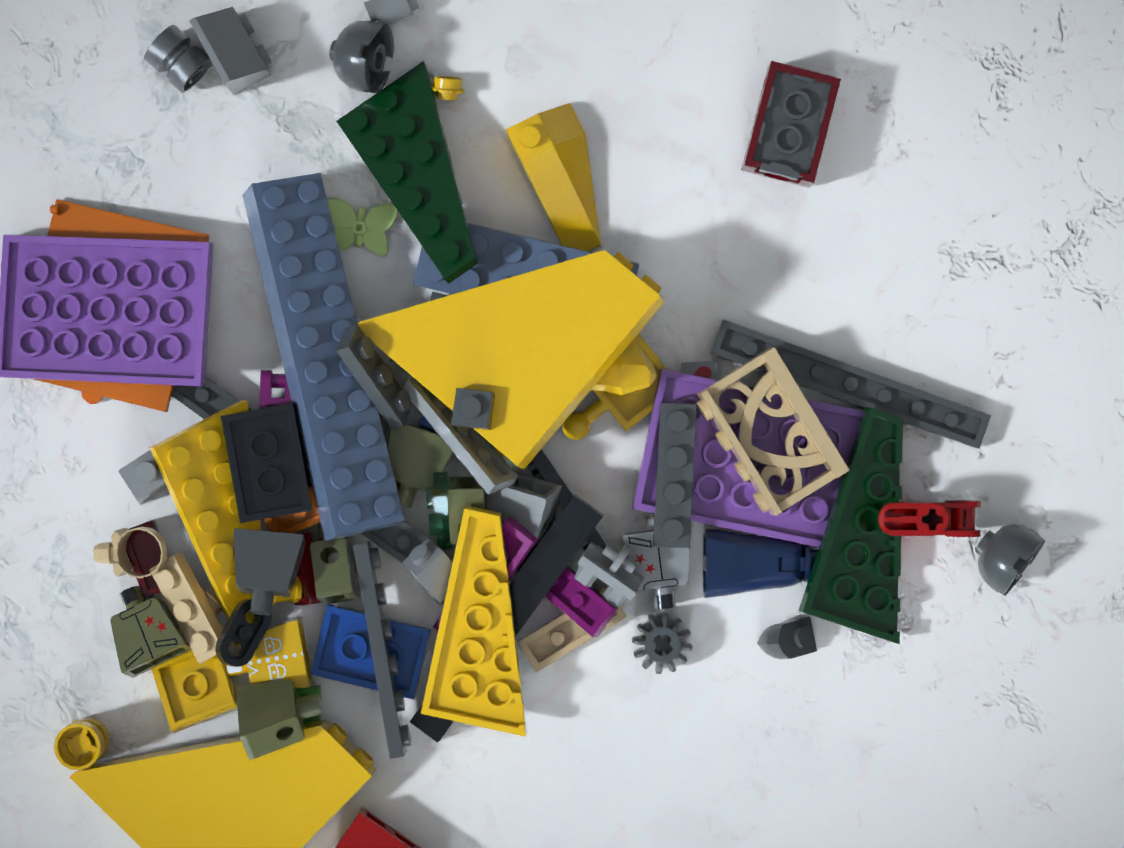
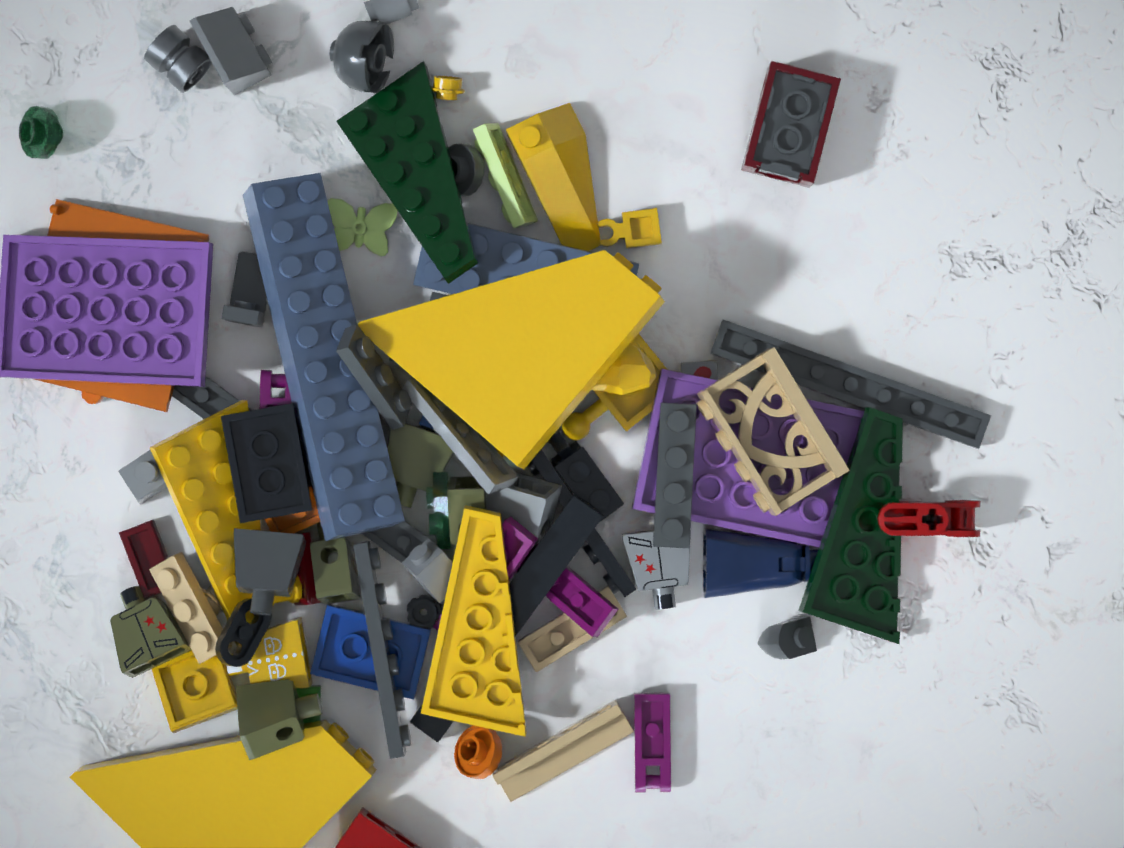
(40, 132): none -> clear green plate
(82, 743): yellow wheel -> none
(115, 552): tan piece -> none
(248, 293): none -> dark grey bracket
(423, 602): none -> black plate
(467, 167): none -> dark grey plate
(473, 409): dark grey plate -> none
(478, 752): none -> orange plate
(504, 175): none -> yellowish green plate
(563, 751): none -> tan fence
(584, 476): none -> black hinge
(611, 568): light grey hips -> none
(638, 229): none -> yellow plate
(652, 741): none -> magenta plate
(673, 640): dark grey gear -> none
(1007, 555): dark grey cylinder -> none

